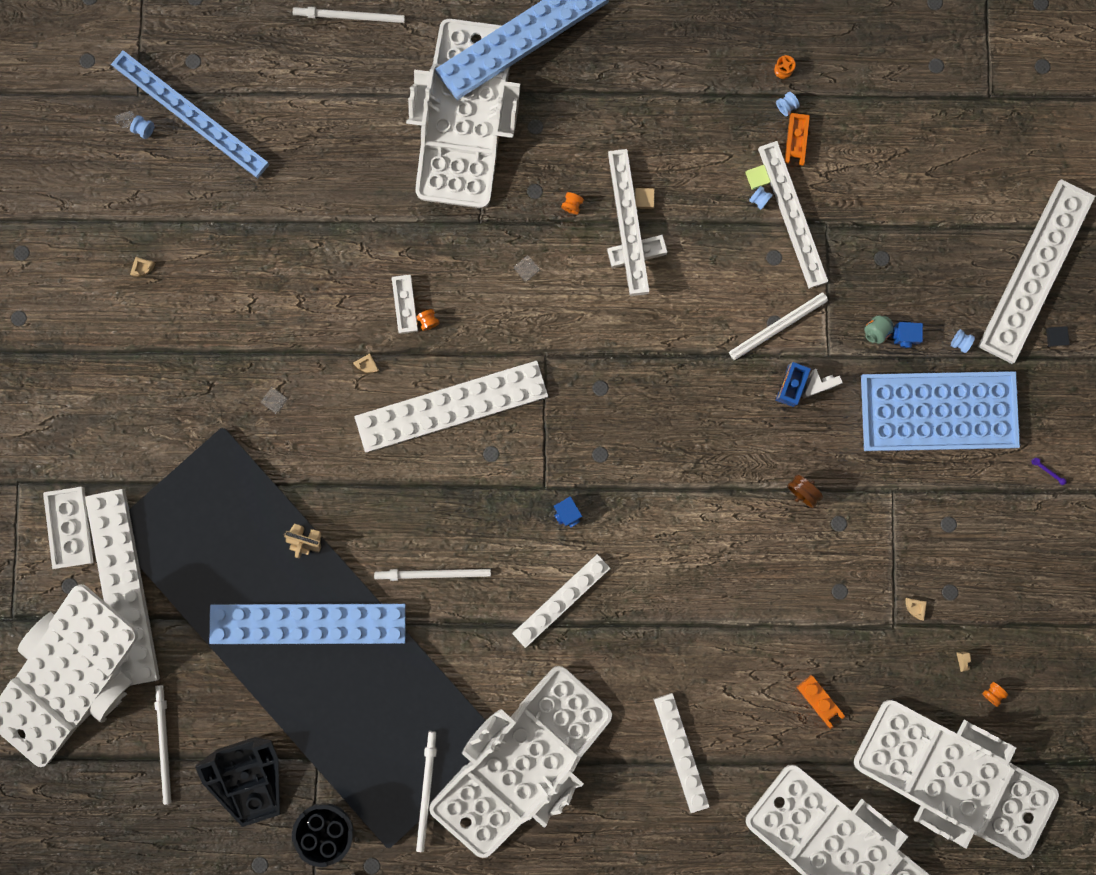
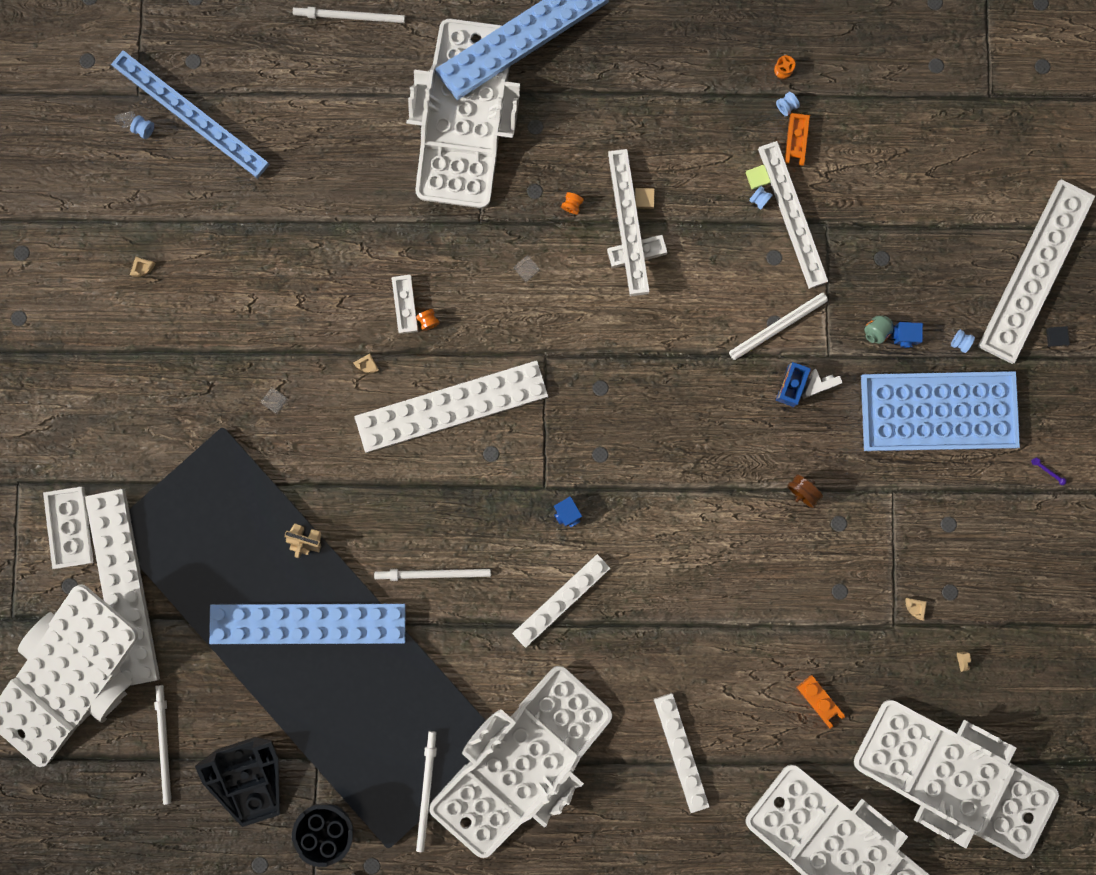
(995, 694): orange wheel -> none

